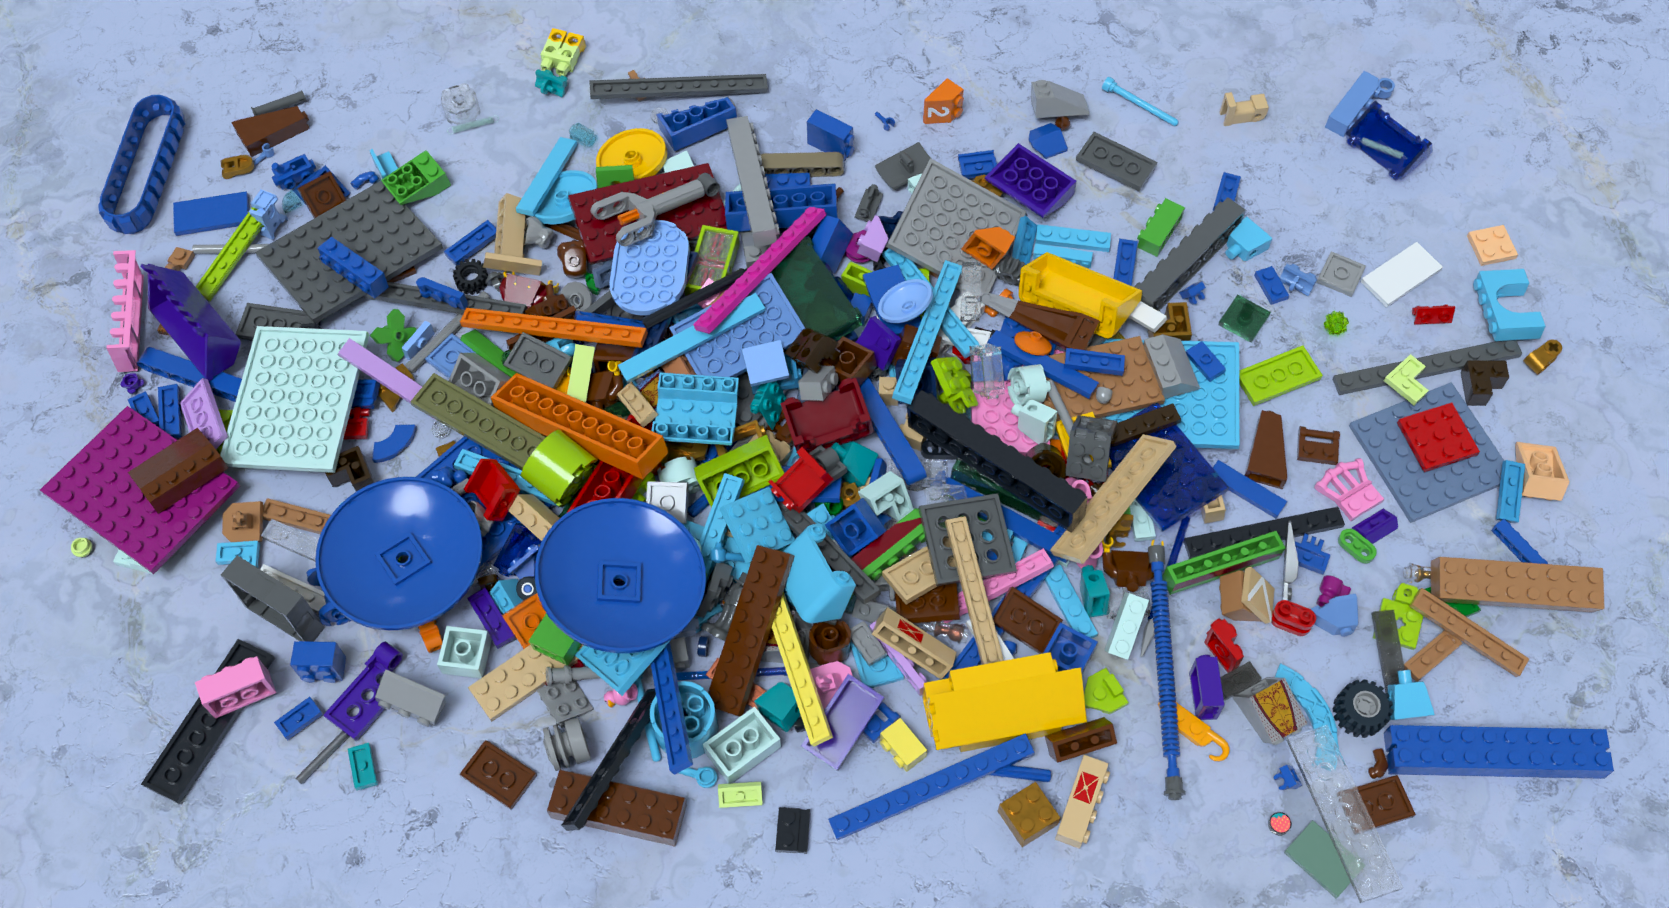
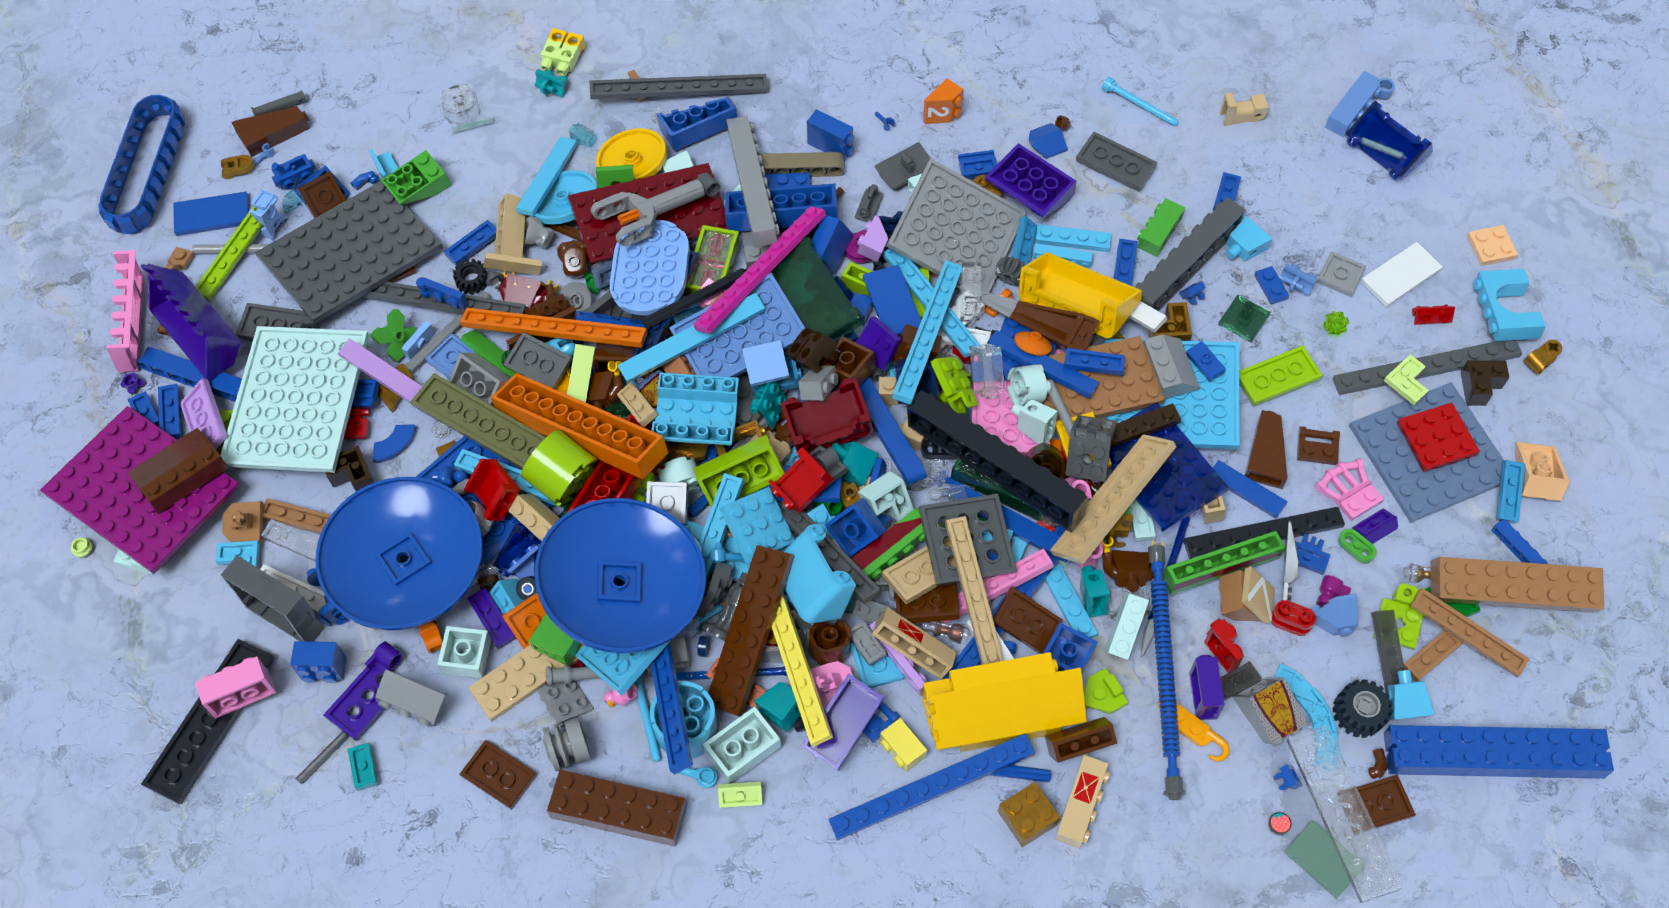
(298, 718): blue plate -> none
(353, 267): blue brick -> none
(610, 764): black plate -> none
(792, 830): black plate -> none
(905, 301): light blue dish -> none
(988, 245): orange slope -> none
(1055, 100): light grey slope -> none
(1103, 395): light grey hinge -> none

